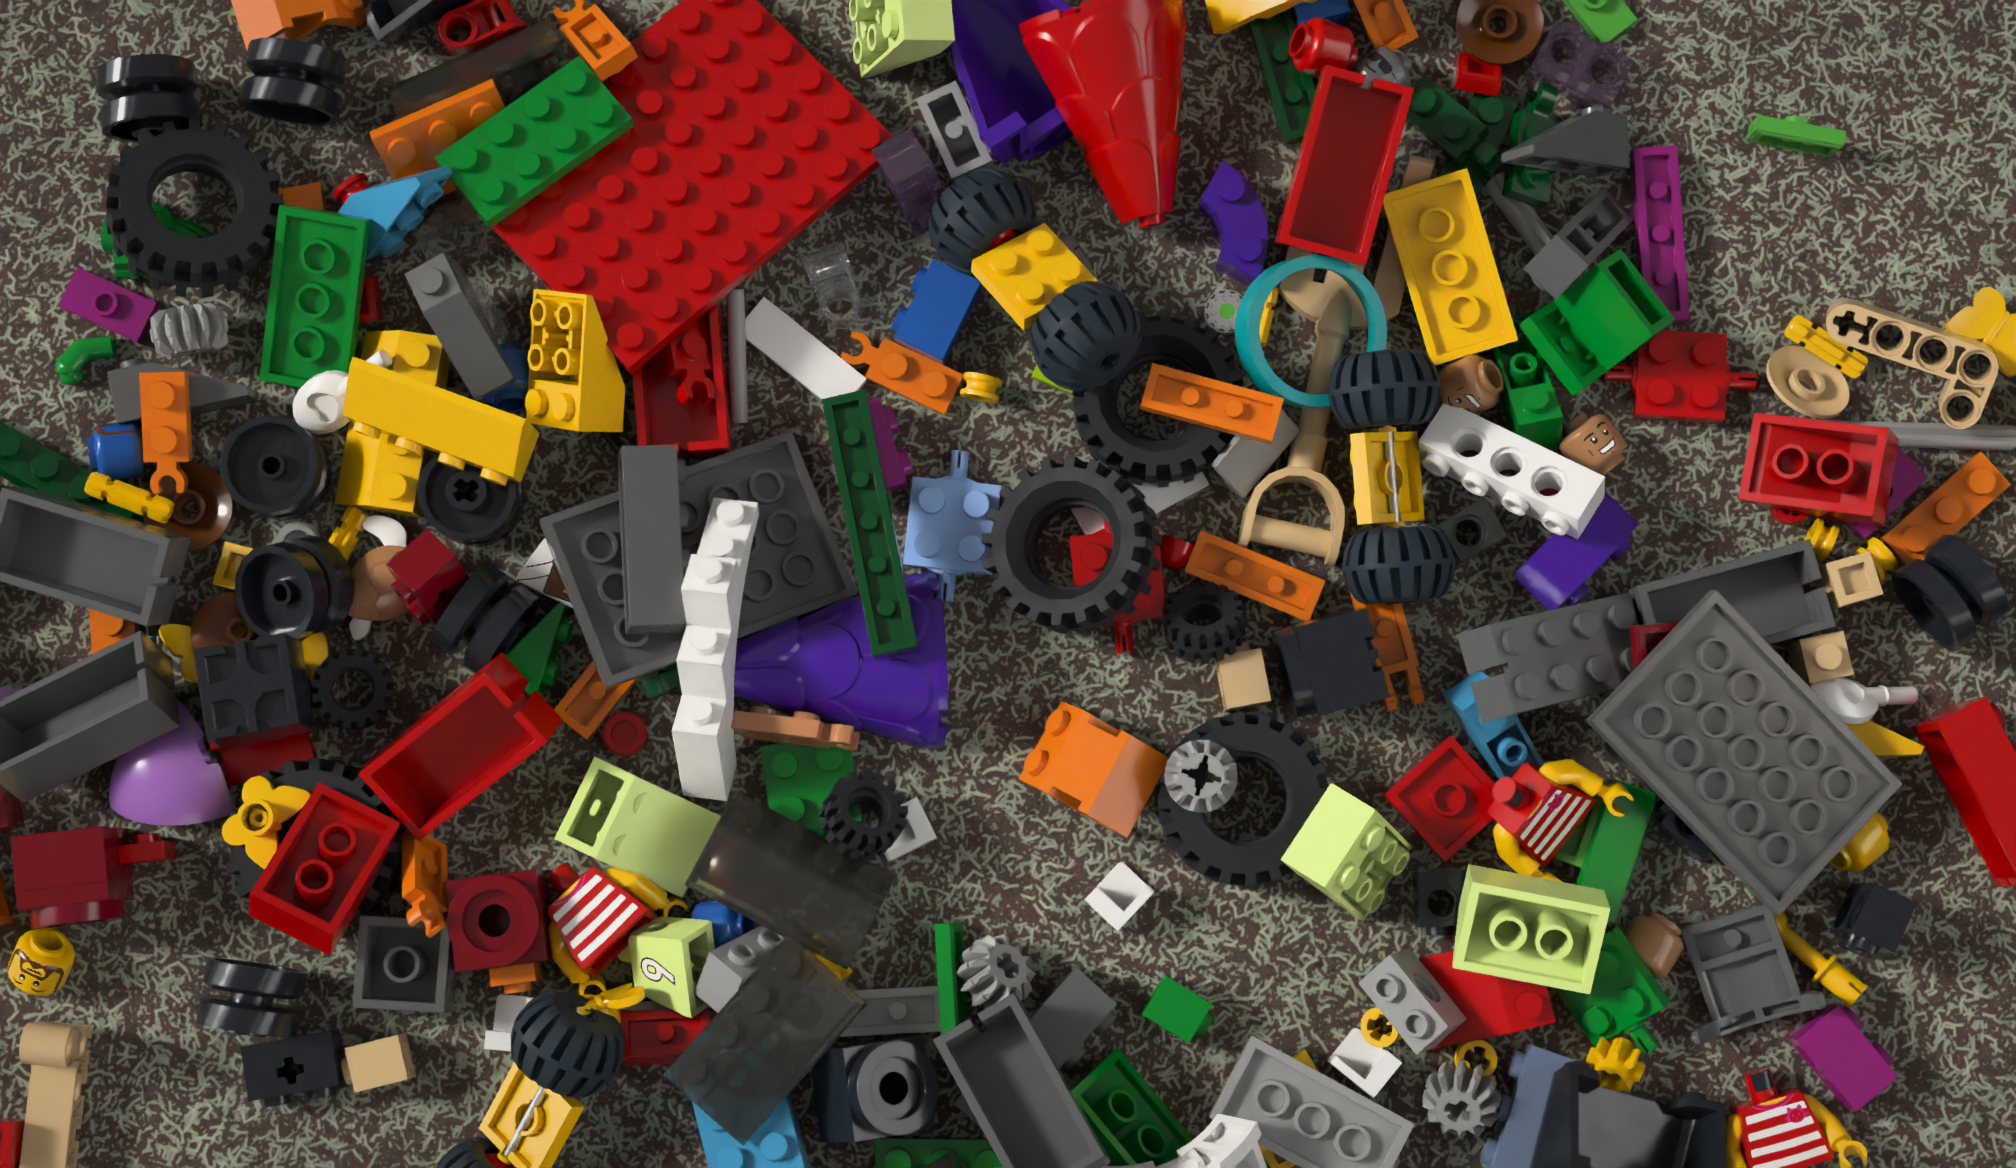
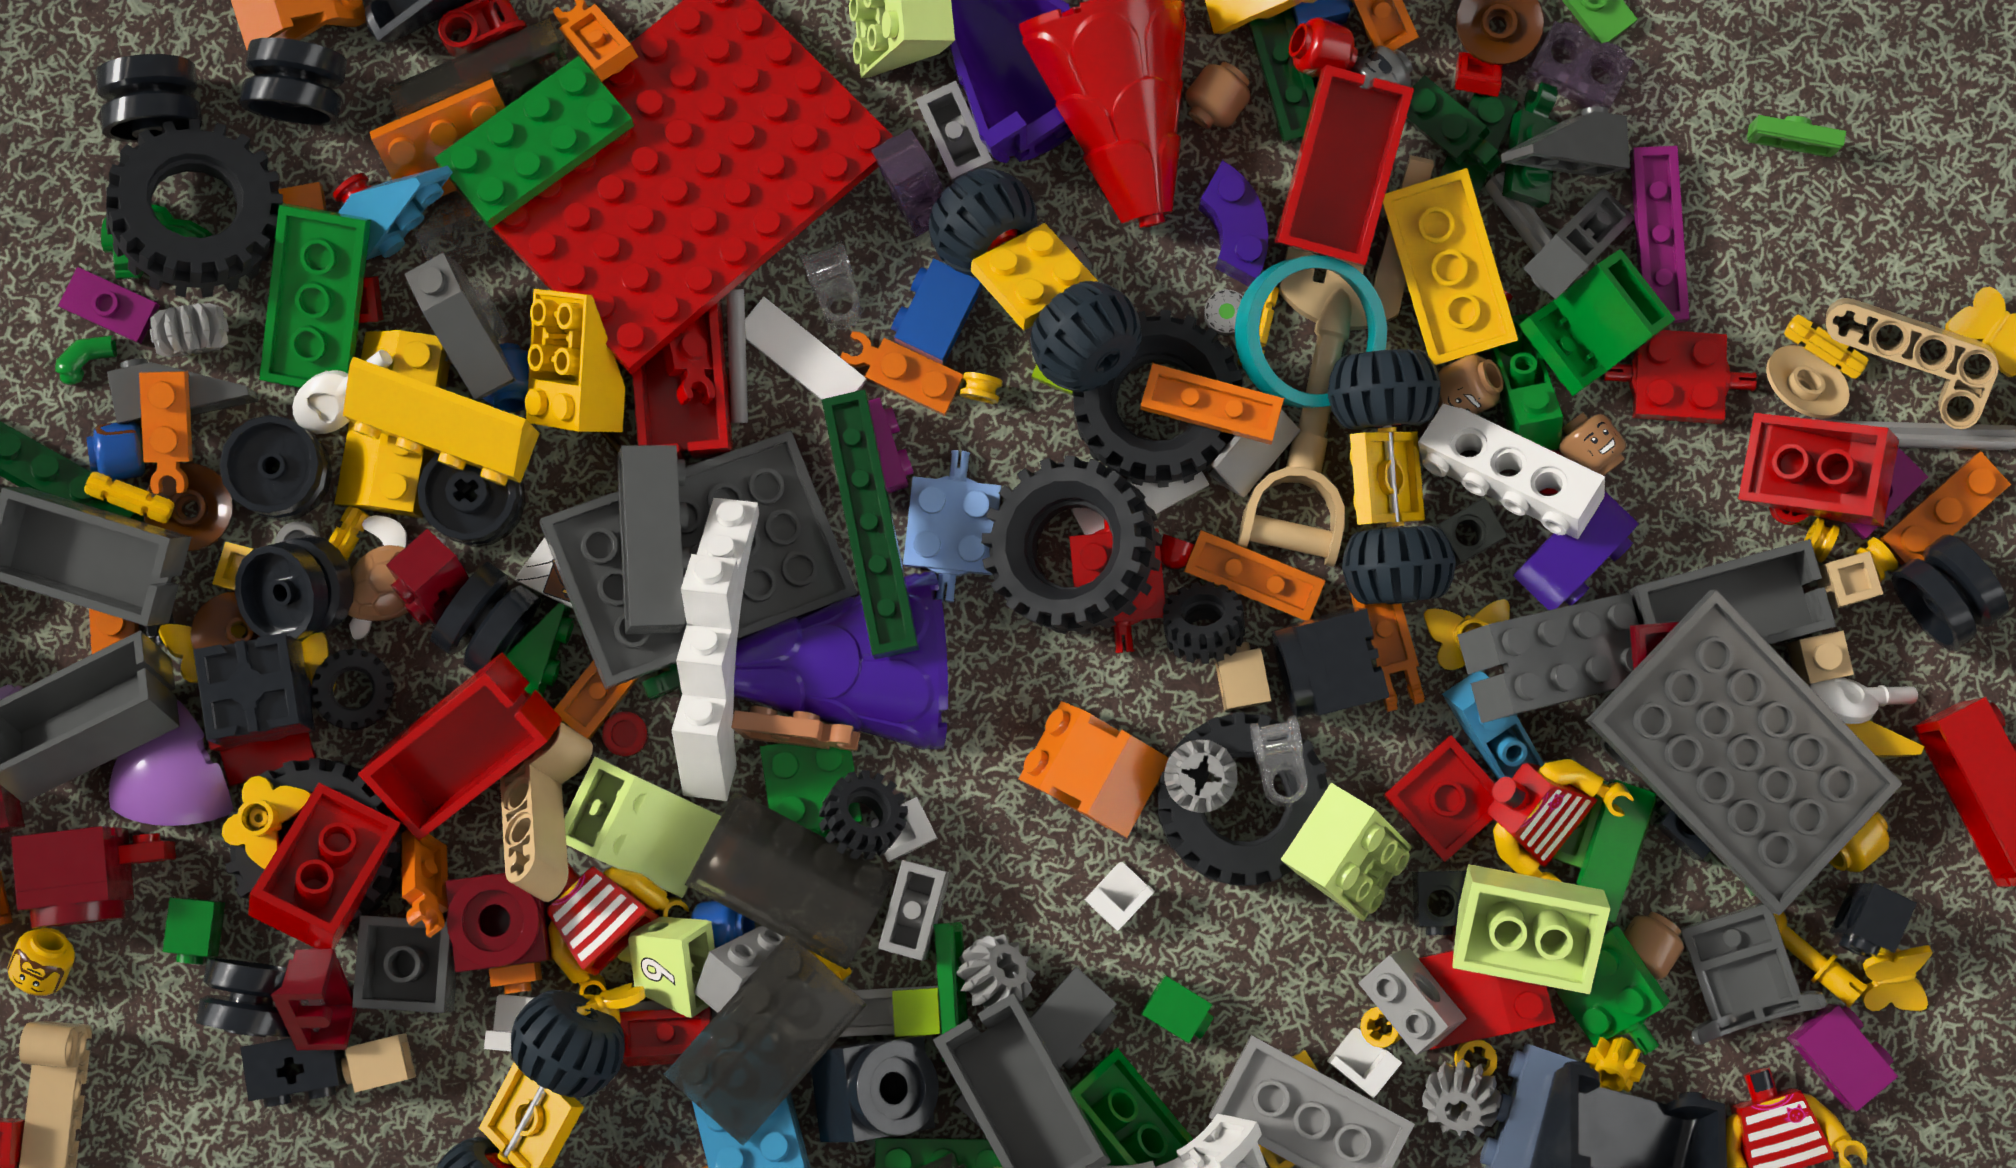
(193, 929): none -> green brick
(316, 1001): none -> dark red window
(535, 813): none -> tan beam
(914, 910): none -> light grey brick
(916, 1012): none -> lime tile
(1218, 95): none -> medium nougat head
(1280, 757): none -> clear piece
(1446, 625): none -> yellow animal
(1895, 979): none -> yellow animal

